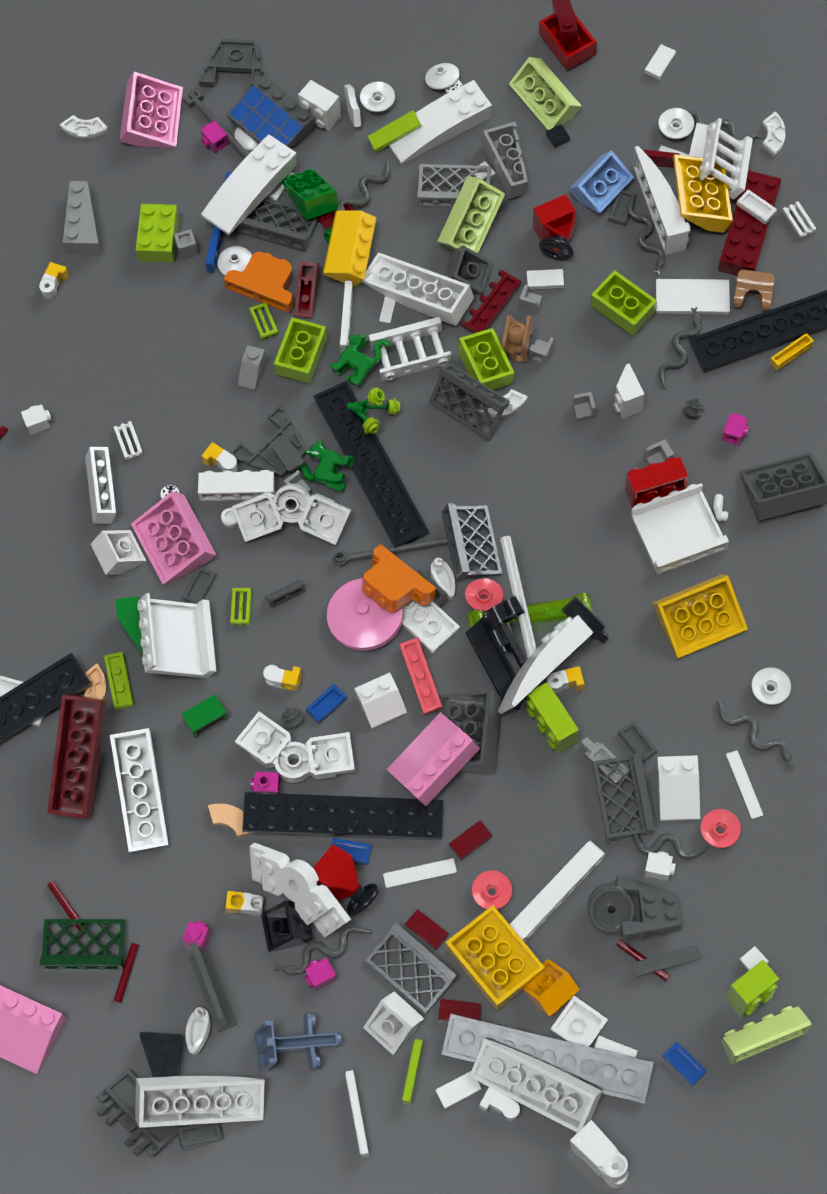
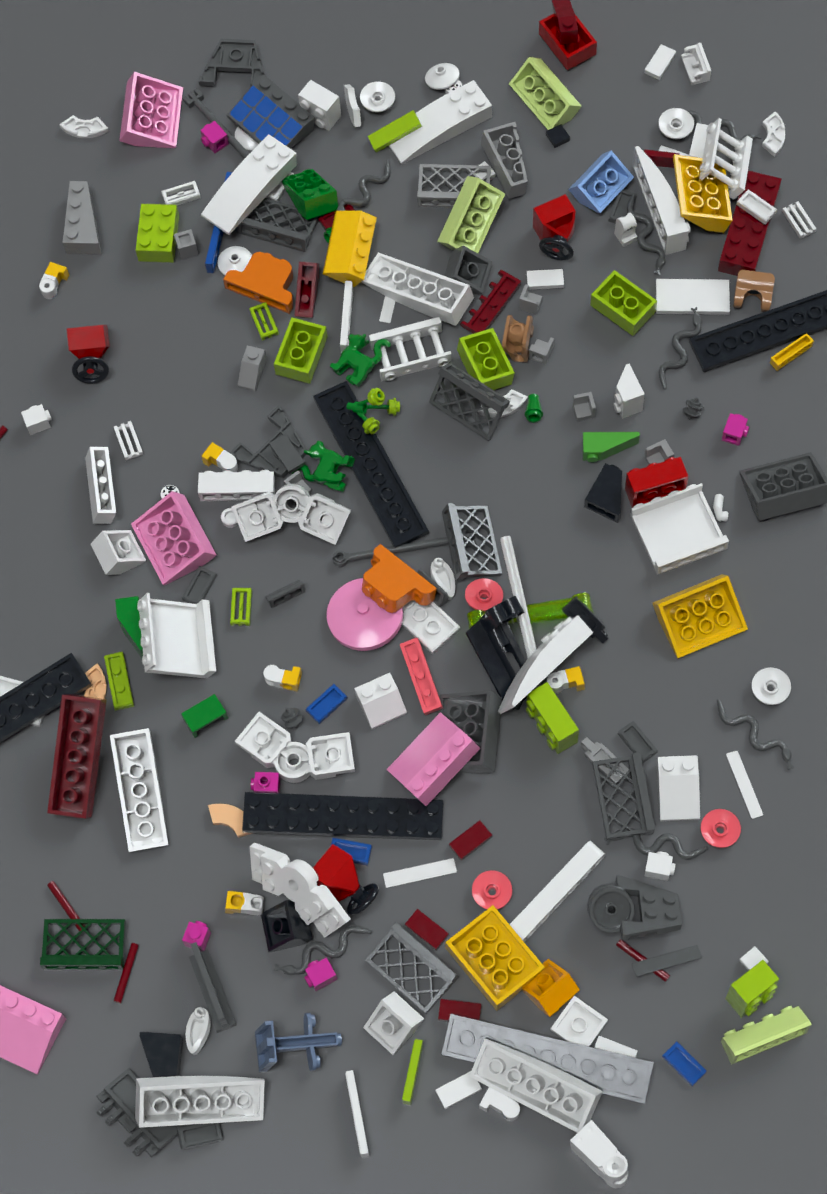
(89, 346): none -> red piece
(181, 196): none -> white tile
(533, 409): none -> green cone
(602, 445): none -> bright green slope
(605, 493): none -> black slope
(625, 229): none -> white leg
(696, 64): none -> white hinge

